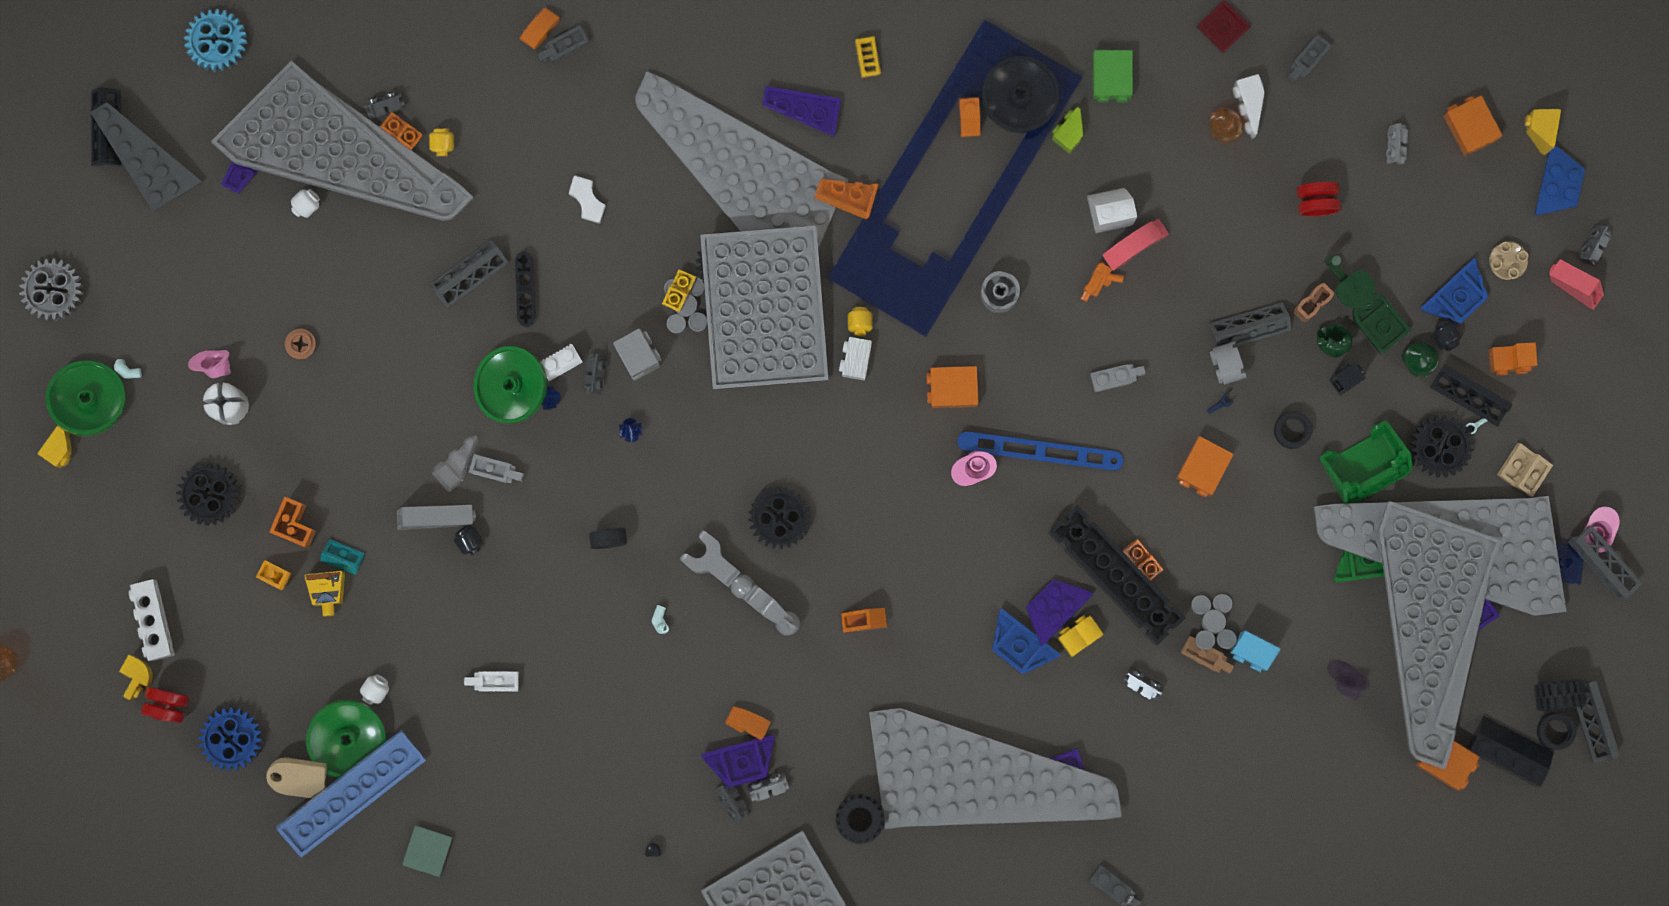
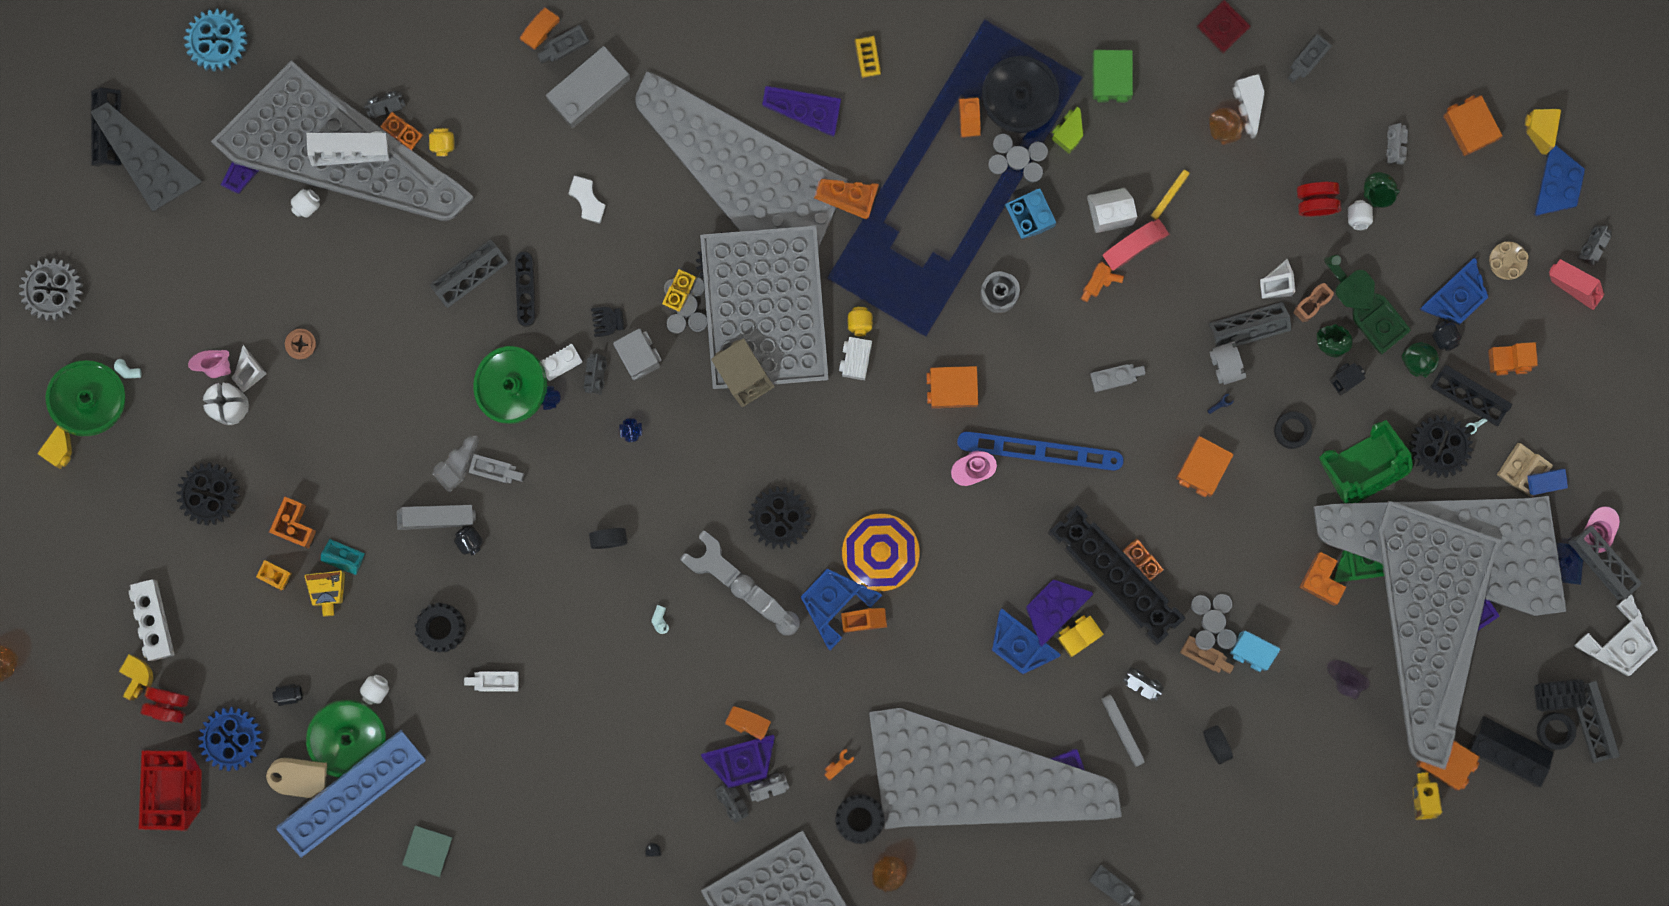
(169, 790): none -> red slope
(247, 370): none -> white slope
(287, 694): none -> black brick
(346, 148): none -> white wedge
(423, 627): none -> black tyre
(588, 87): none -> light grey brick
(610, 320): none -> black piece
(742, 372): none -> dark tan slope
(828, 597): none -> blue wing
(834, 768): none -> orange plate
(880, 552): none -> dish
(889, 873): none -> clear orange hair
(1017, 158): none -> light grey piece
(1031, 214): none -> dark azure slope
(1123, 730): none -> light grey beam
(1170, 194): none -> yellow bar
(1218, 744): none -> black tyre
(1279, 282): none -> white slope
(1318, 581): none -> orange brick
(1360, 215): none -> white head
(1380, 190): none -> dark green hair
(1426, 806): none -> yellow torso
(1547, 481): none -> blue tile
(1628, 647): none -> white wing

